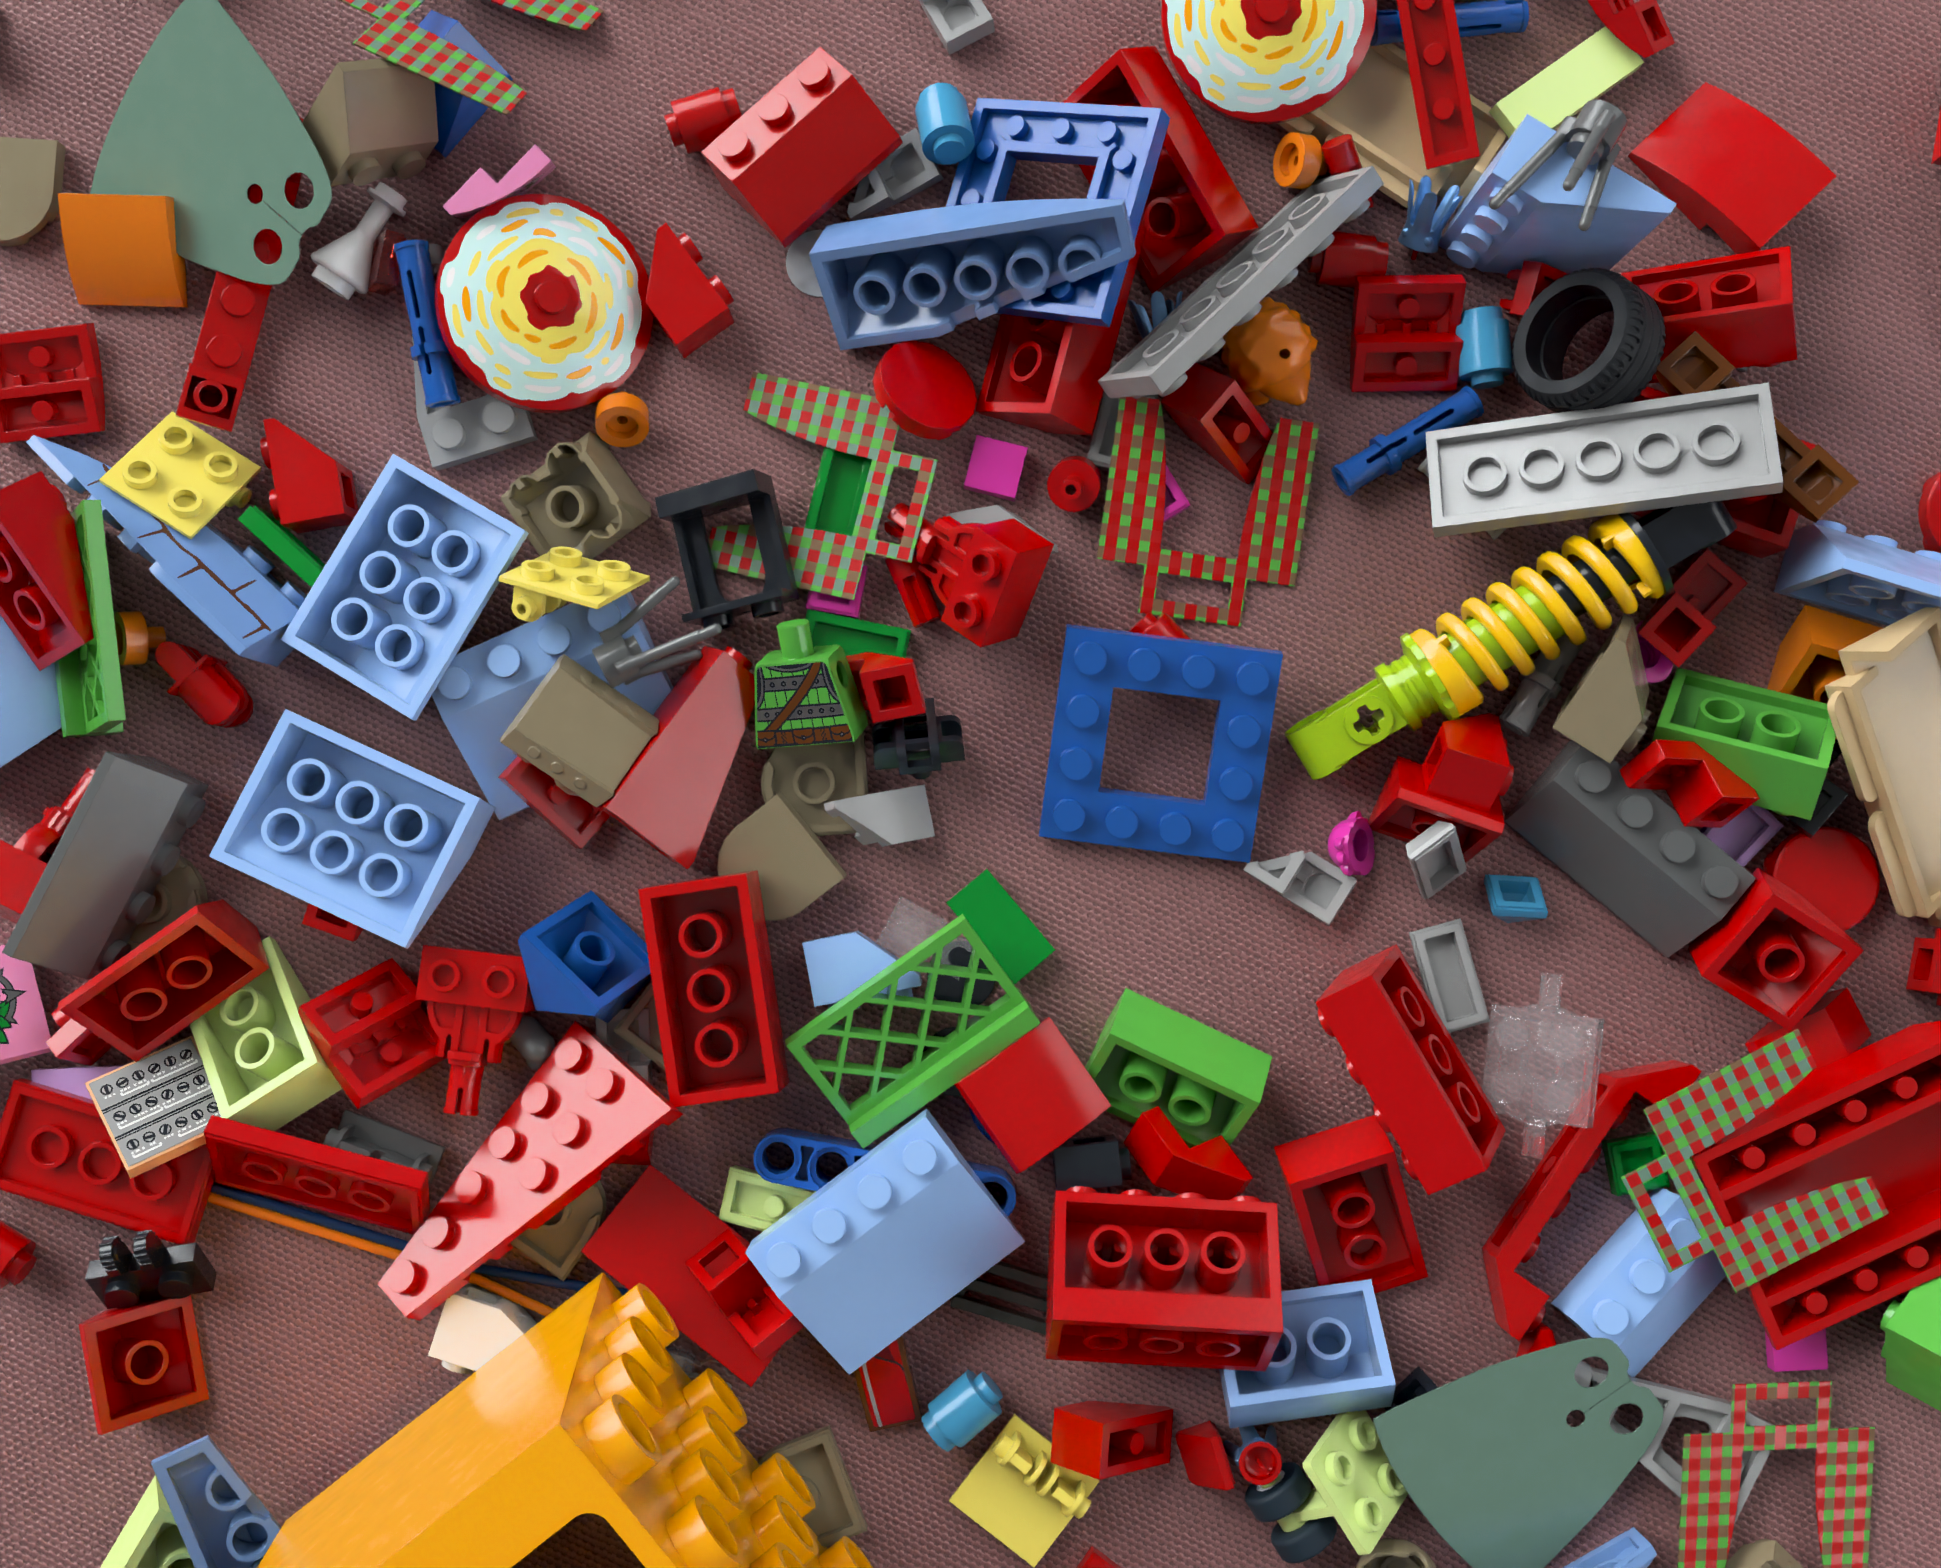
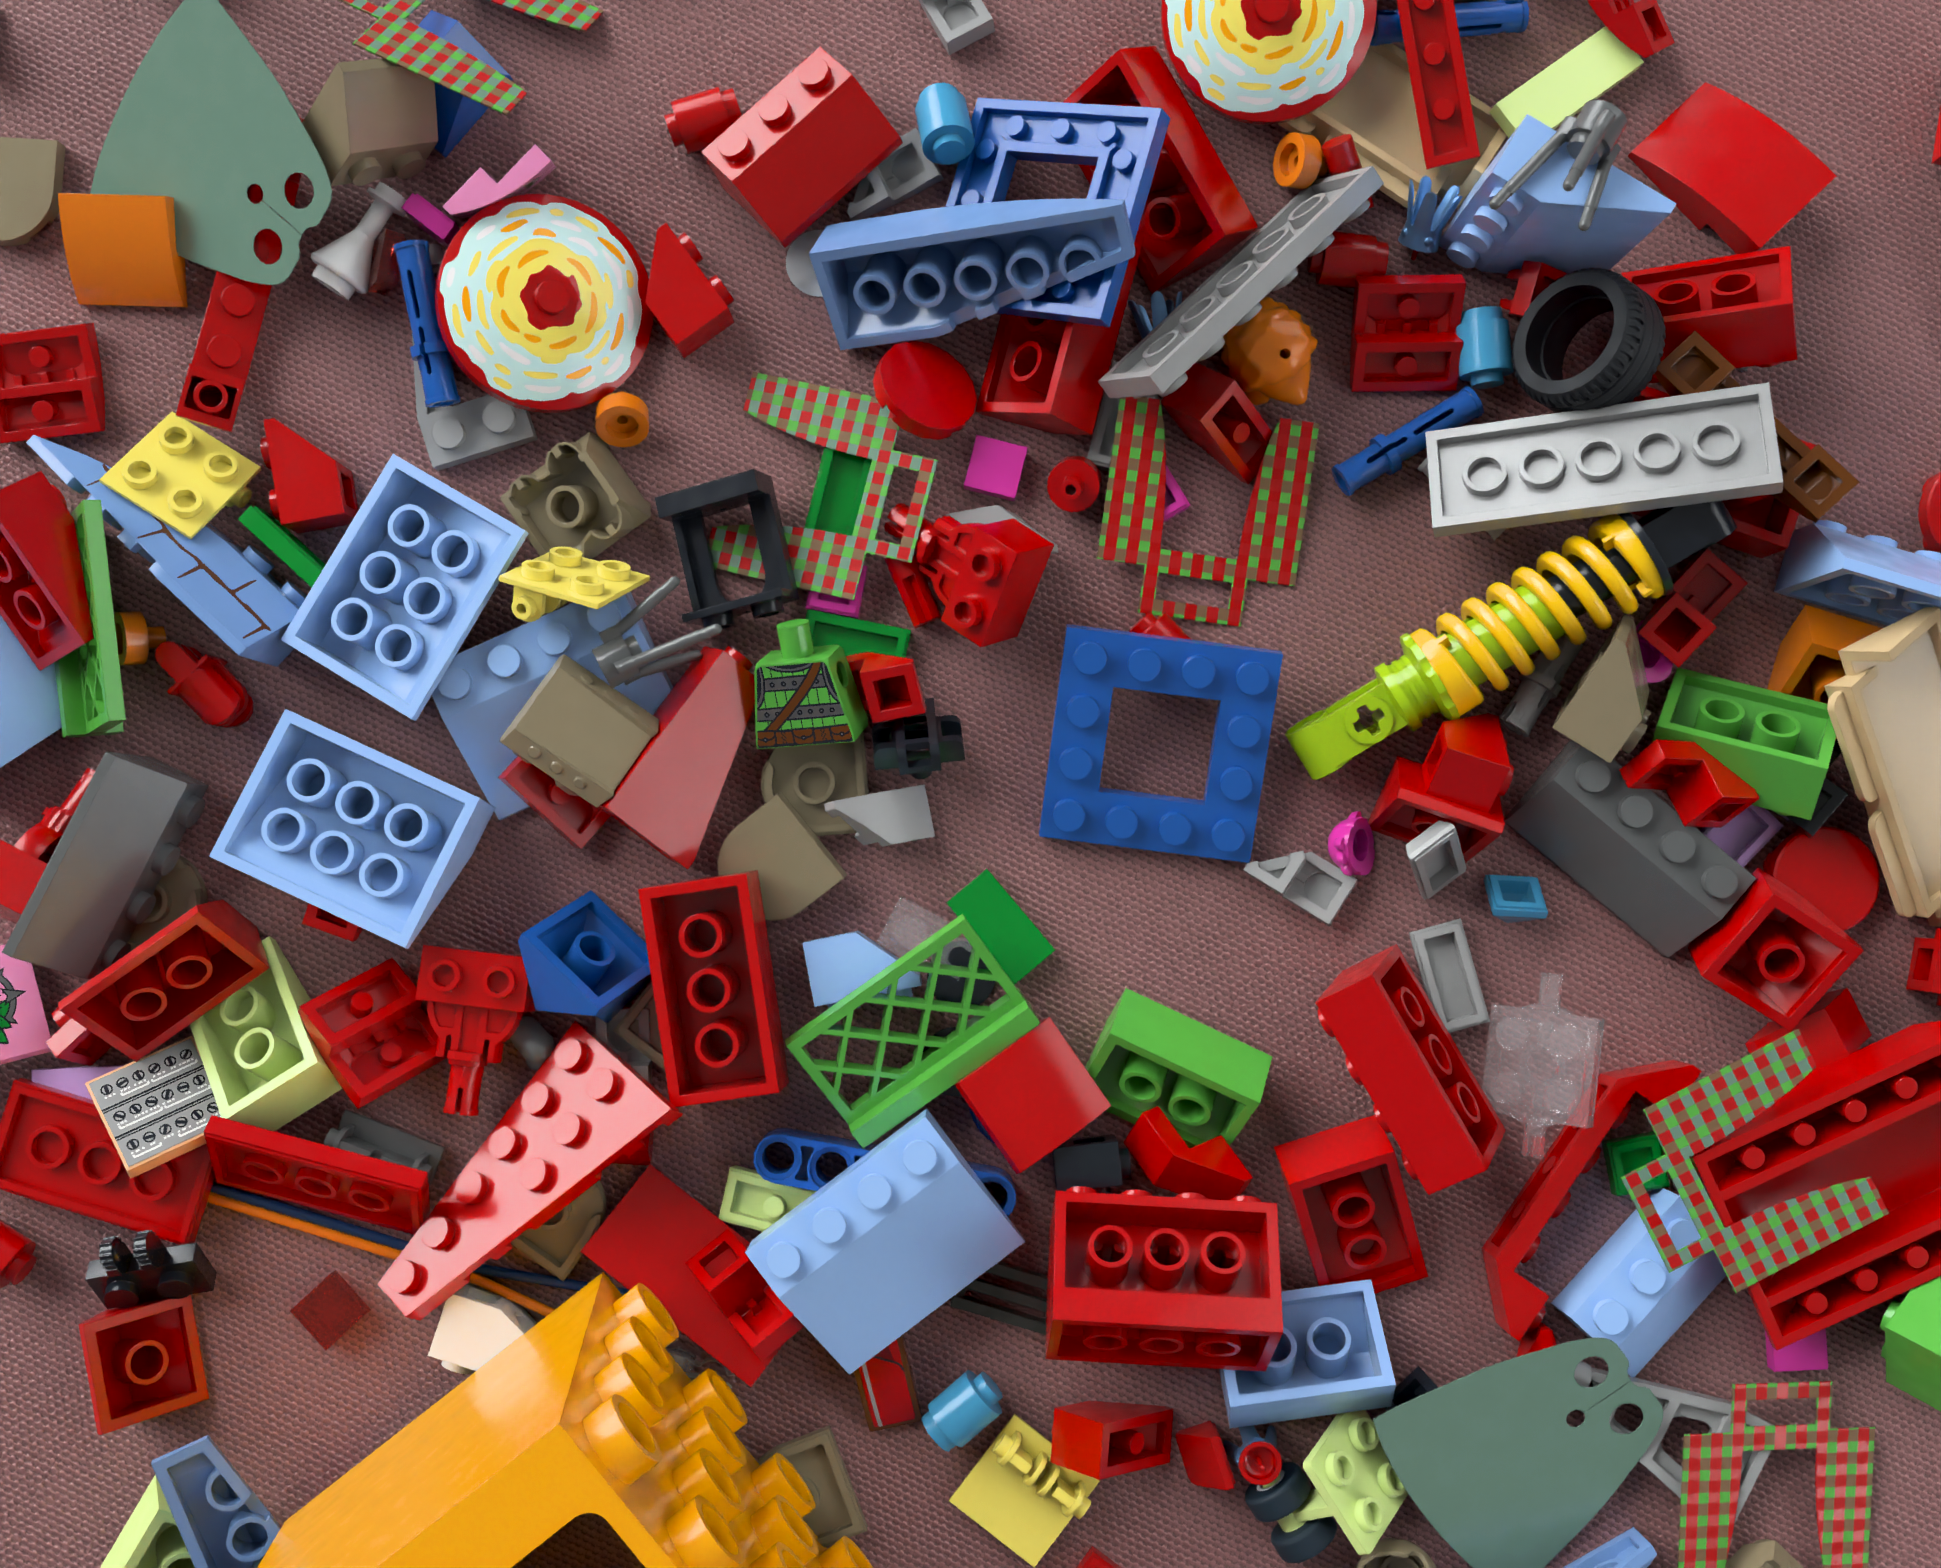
(330, 1310): none -> clear red tile
(430, 219): none -> dark pink tile

